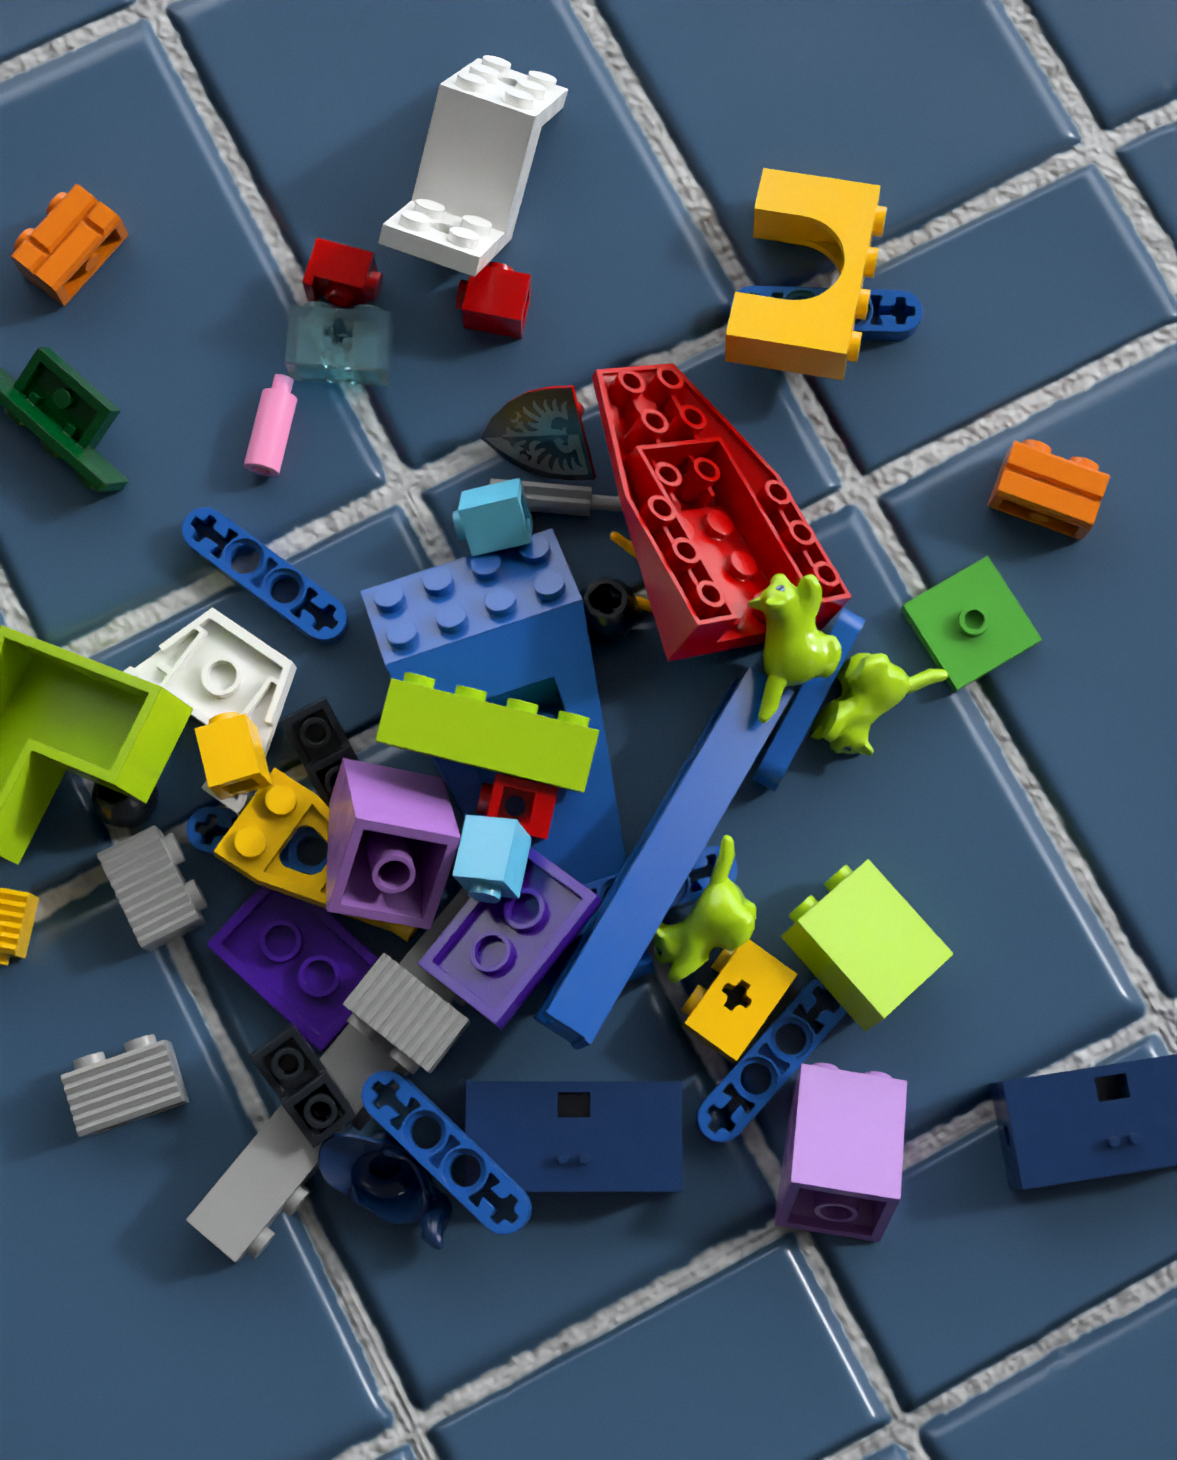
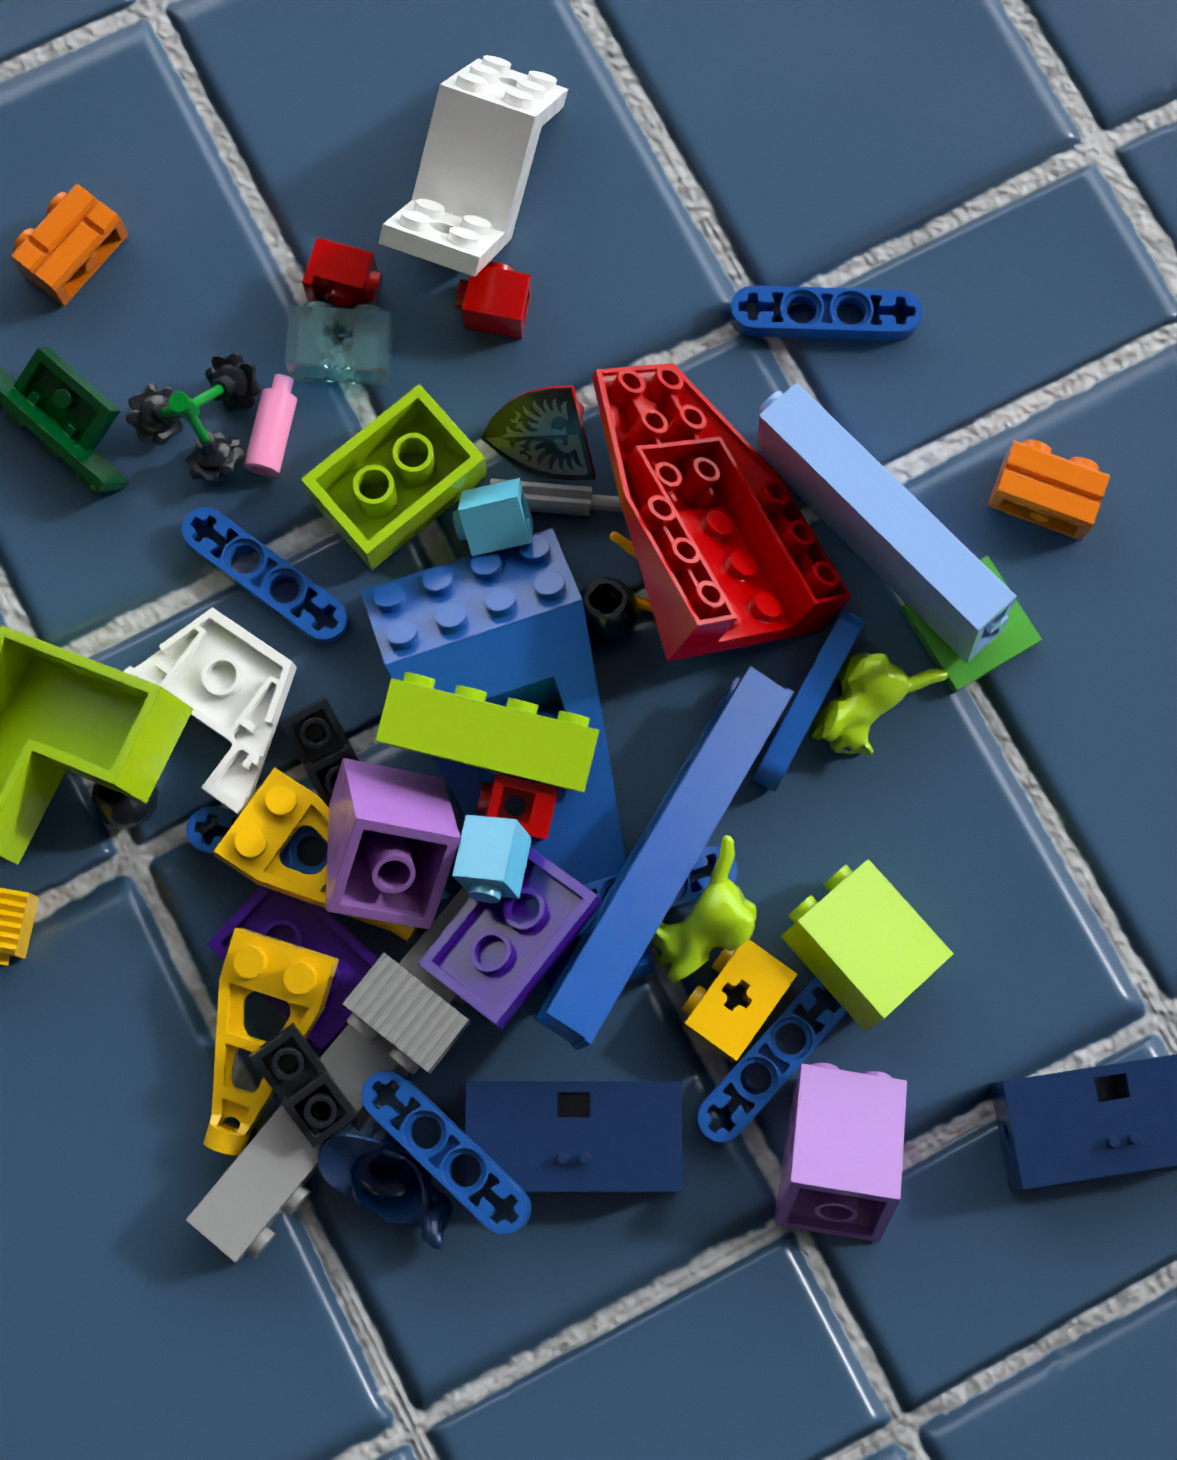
(124, 1087): light grey brick -> none
(153, 888): light grey brick -> none
(158, 415): none -> black plant
(232, 755): yellow brick -> none
(277, 970): none -> yellow plate
(395, 477): none -> lime brick
(793, 645): lime animal -> none
(816, 332): yellow arch -> none
(883, 522): none -> light blue brick

